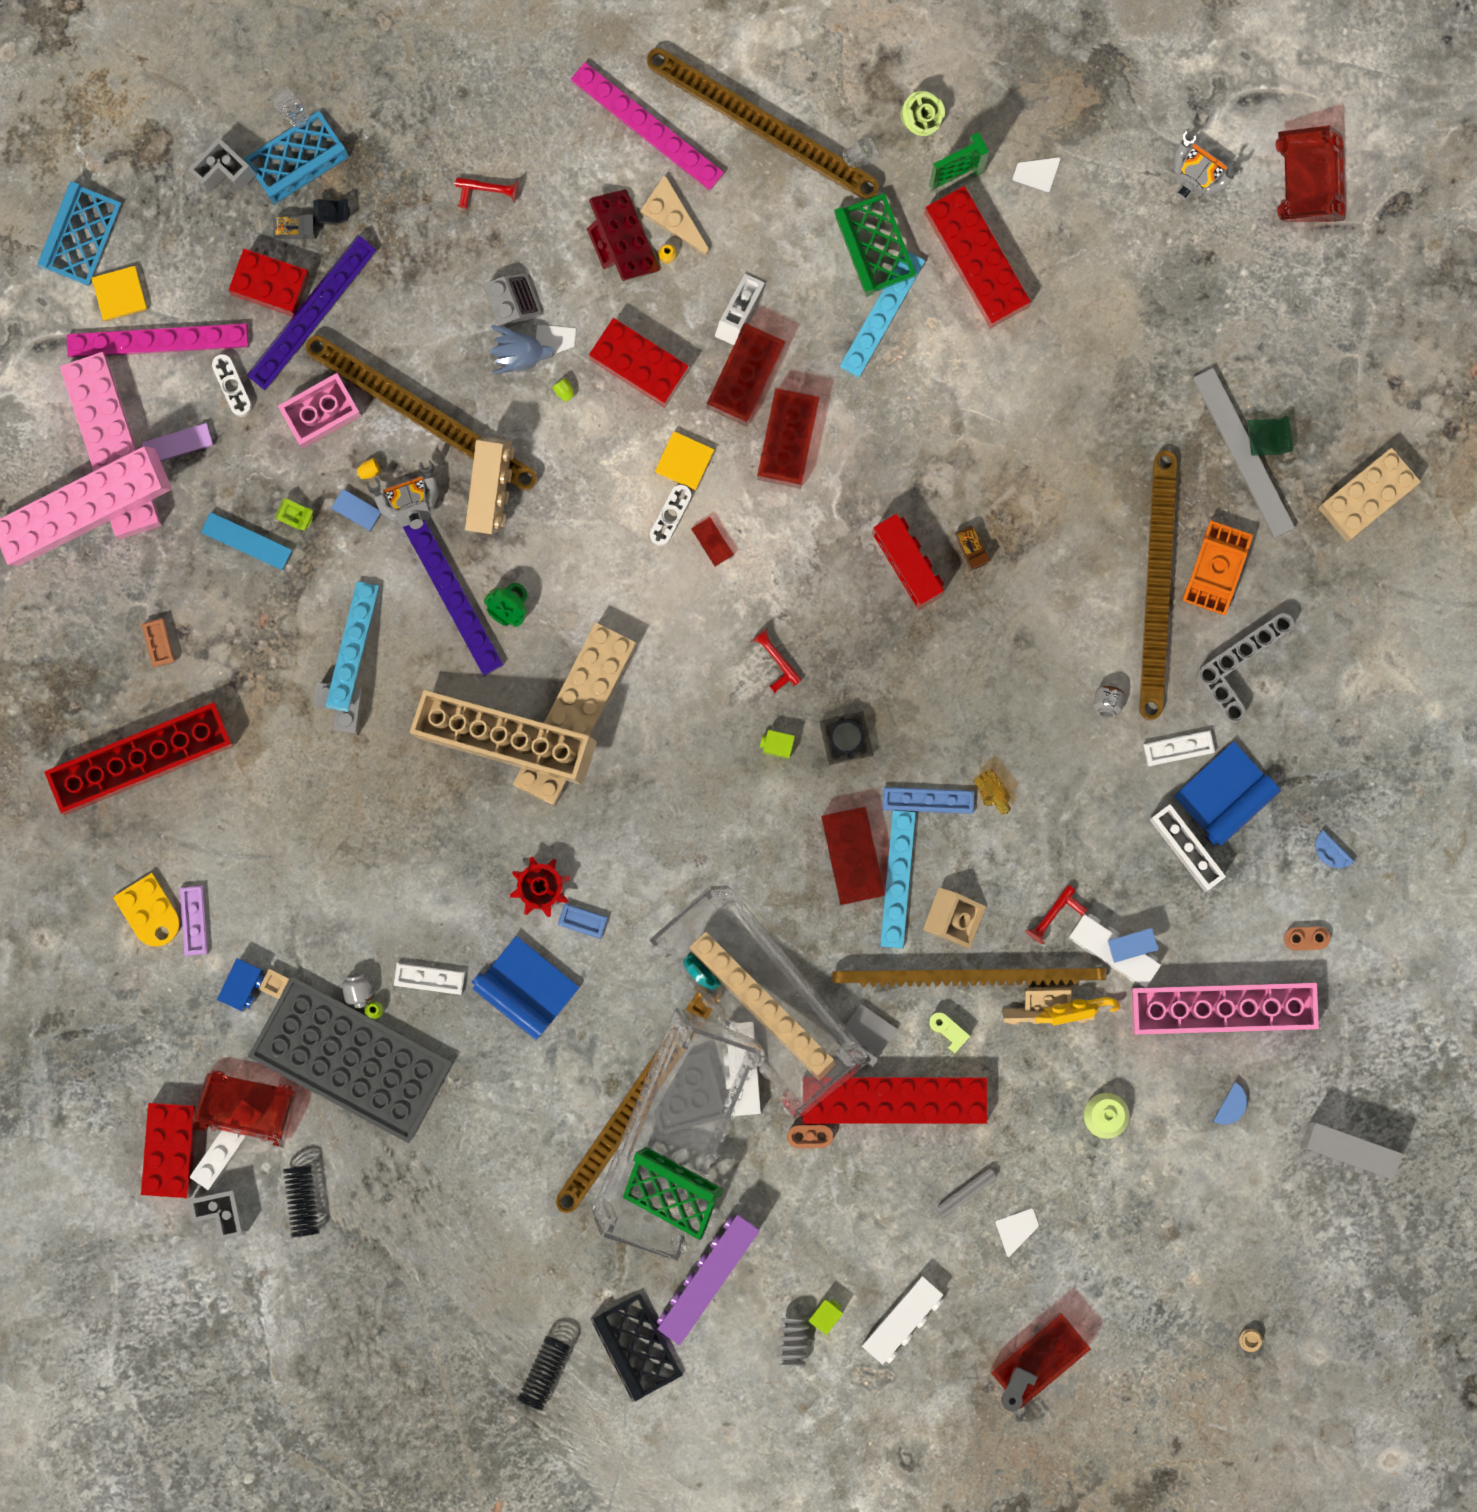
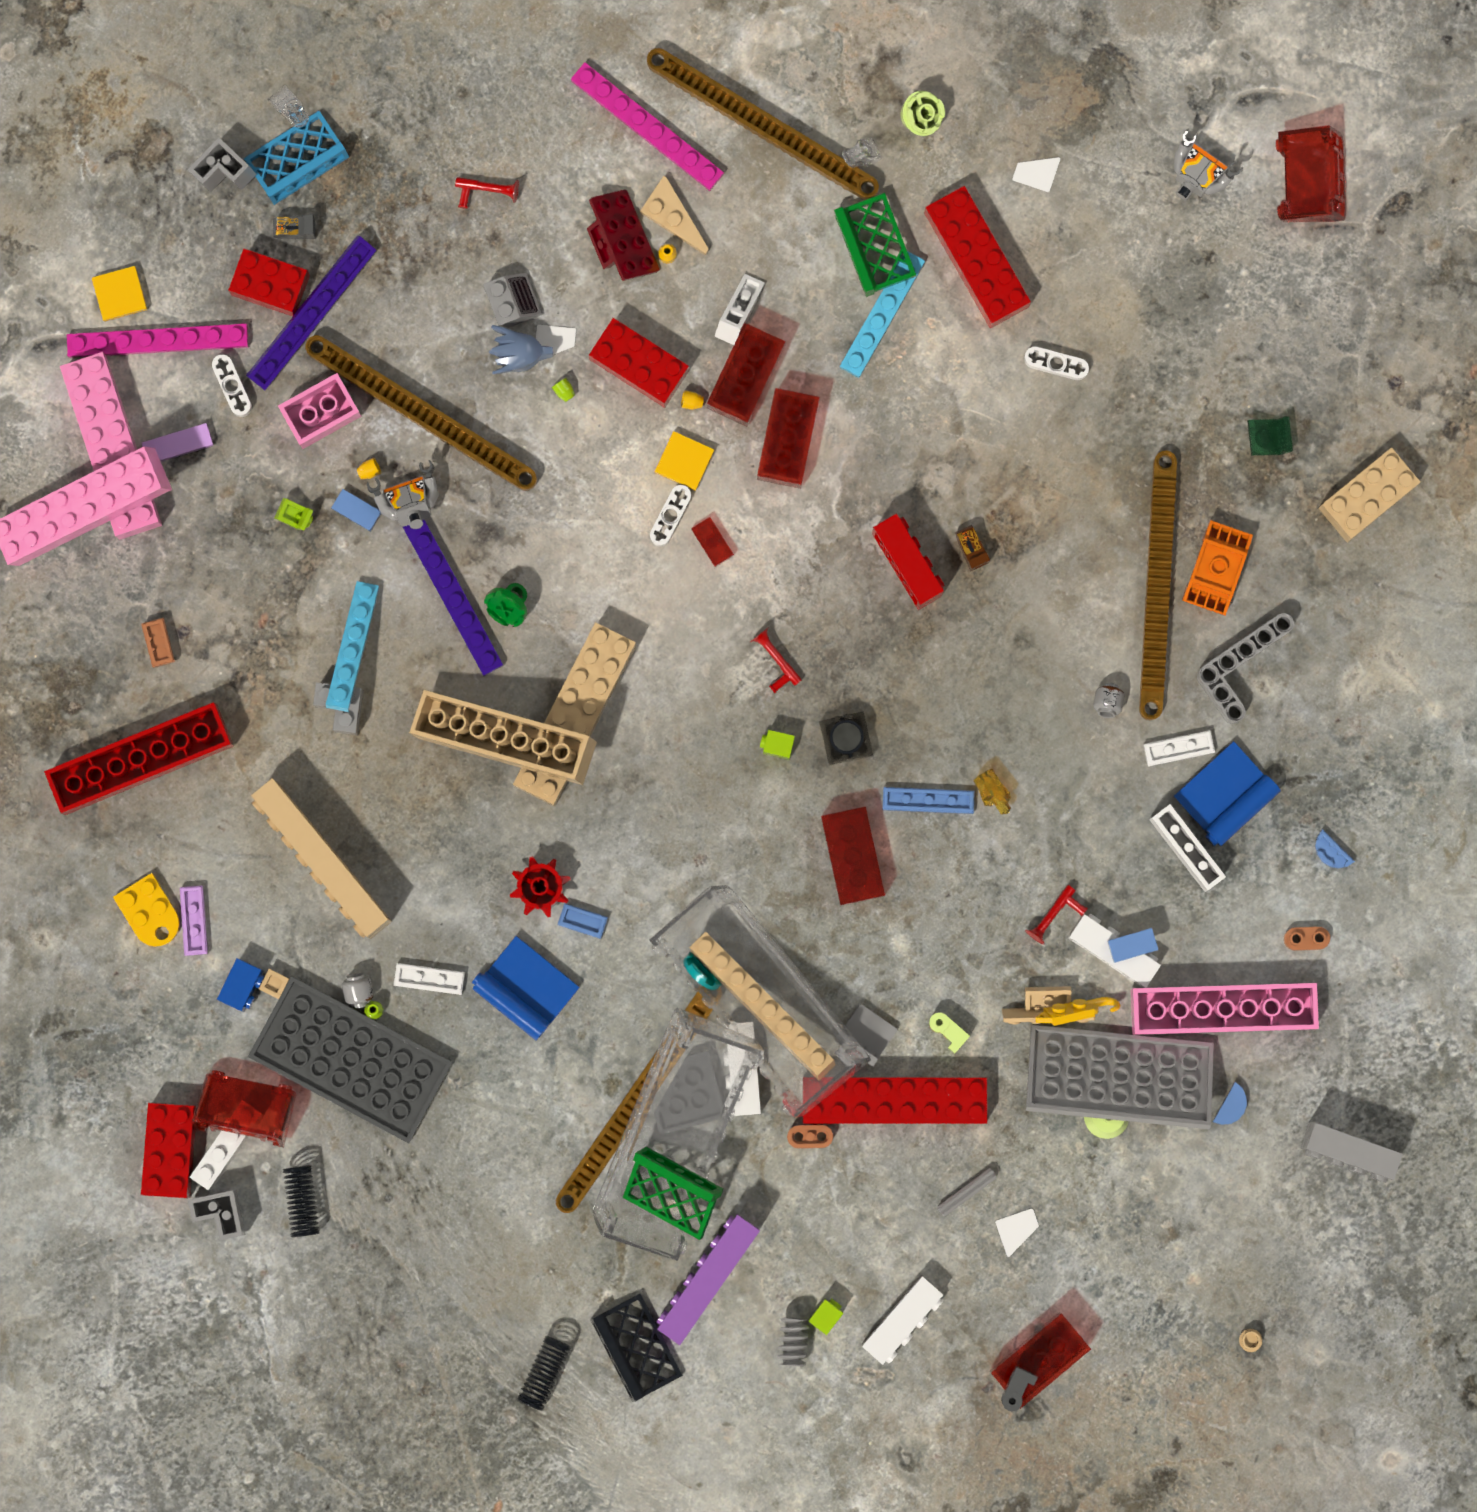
(61, 224): dark azure fence -> none
(246, 541): dark azure tile -> none
(321, 858): none -> tan brick
(331, 211): black bracket -> none
(489, 485): tan brick -> none
(691, 400): none -> yellow hose
(897, 879): medium azure plate -> none
(954, 918): tan slope -> none
(968, 159): green fence -> none
(972, 976): pearl gold gear -> none
(1052, 354): none -> white beam
(1120, 1077): none -> light grey plate
(1239, 448): light grey tile -> none

